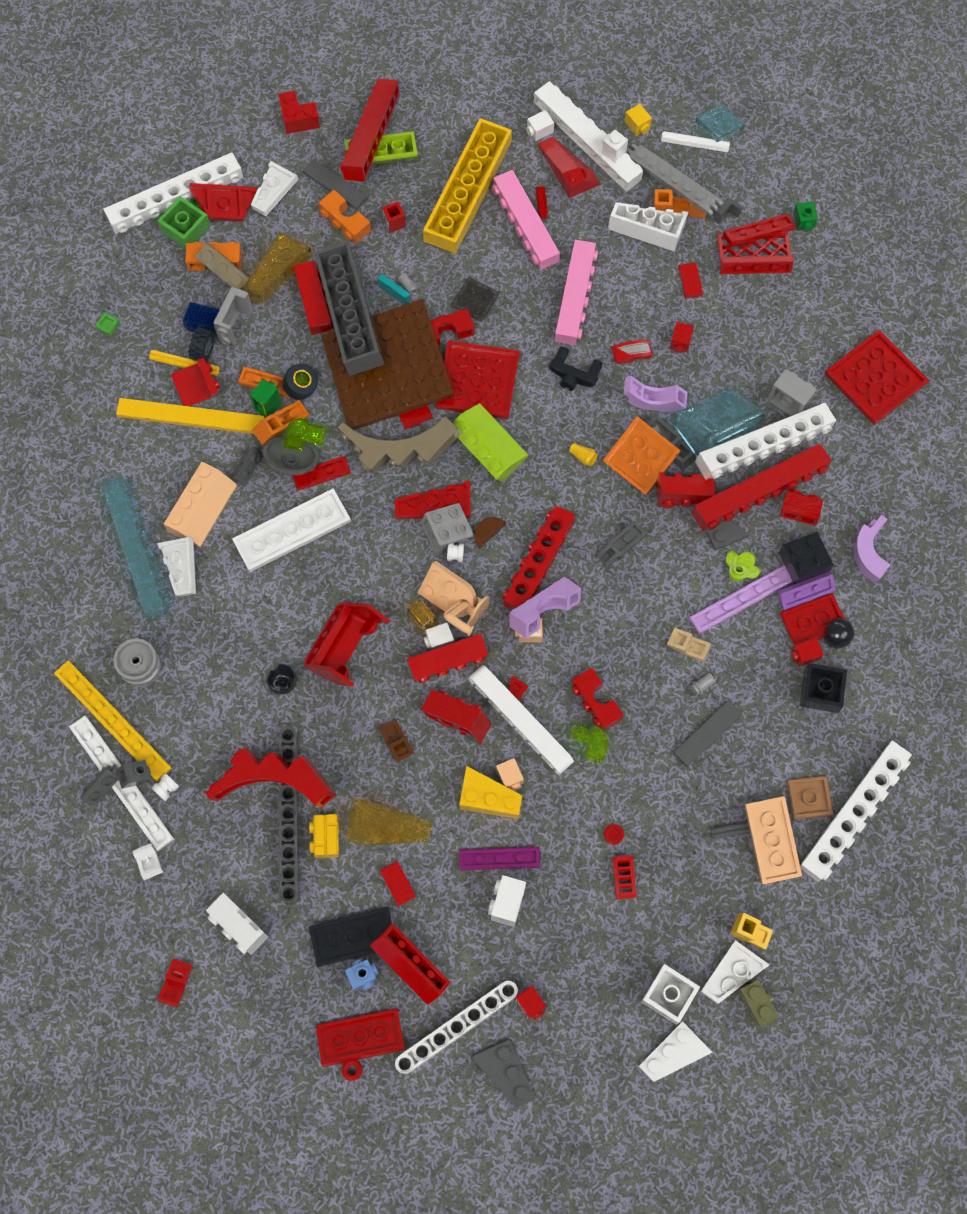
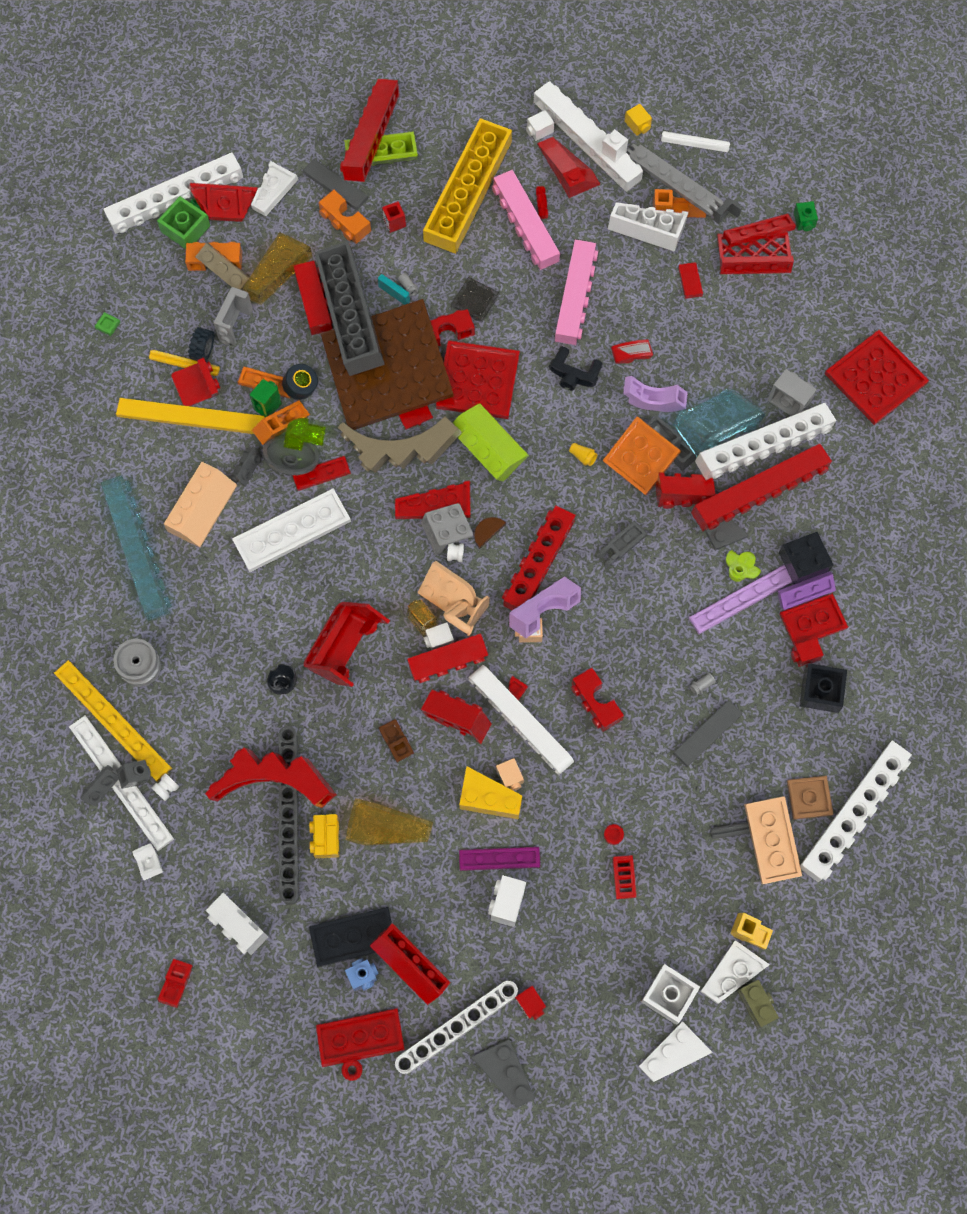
(180, 562): white wing -> none
(200, 316): clear blue brick -> none
(298, 117): red brick -> none
(397, 883): red tile -> none
(596, 741): clear neon green brick -> none
(681, 337): red brick -> none
(689, 645): tan slope -> none
(719, 123): clear light blue tile -> none
(801, 507): red brick -> none
(838, 633): black hair -> none
(865, 556): lavender arch -> none

